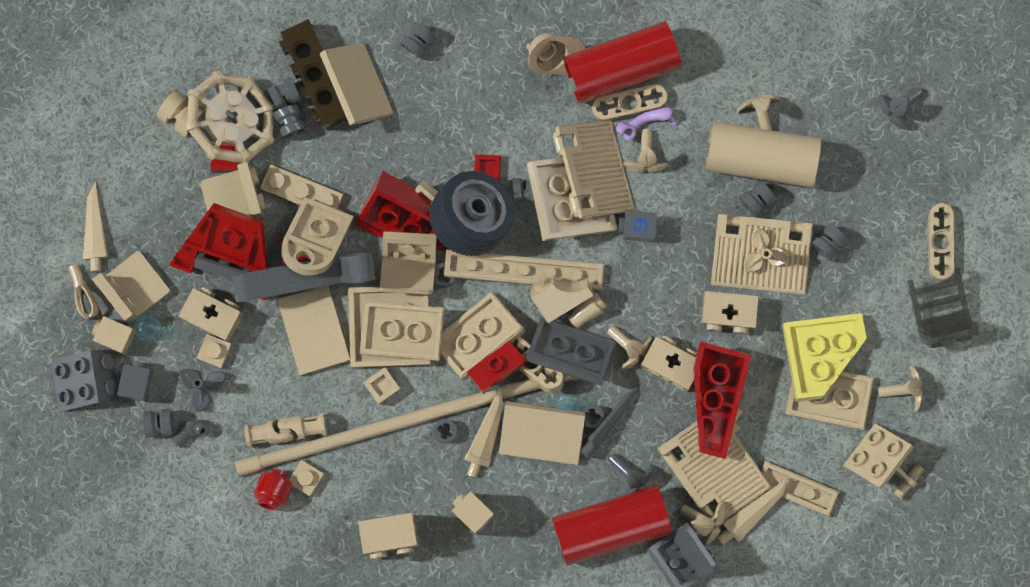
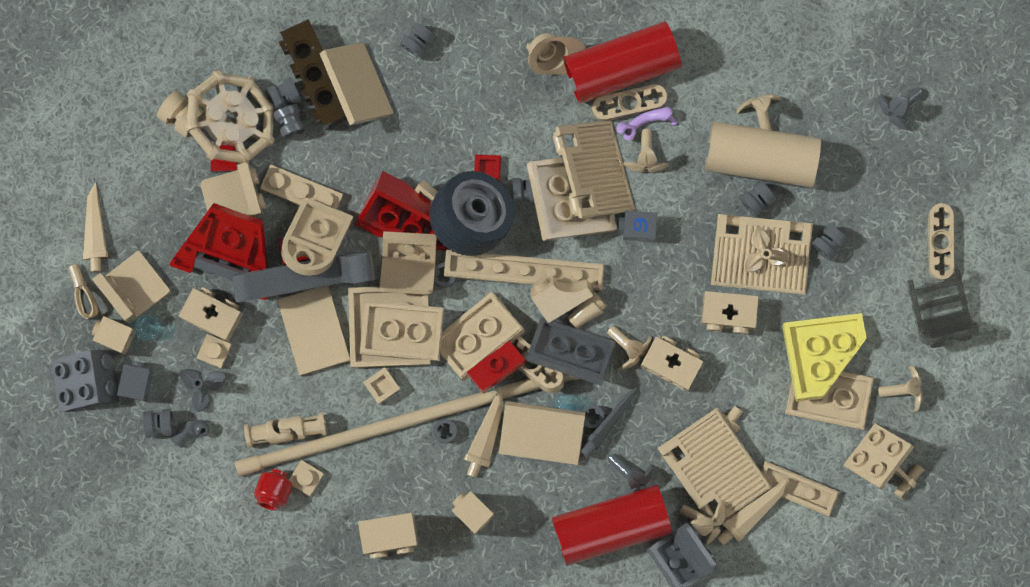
(718, 392): red wedge -> none

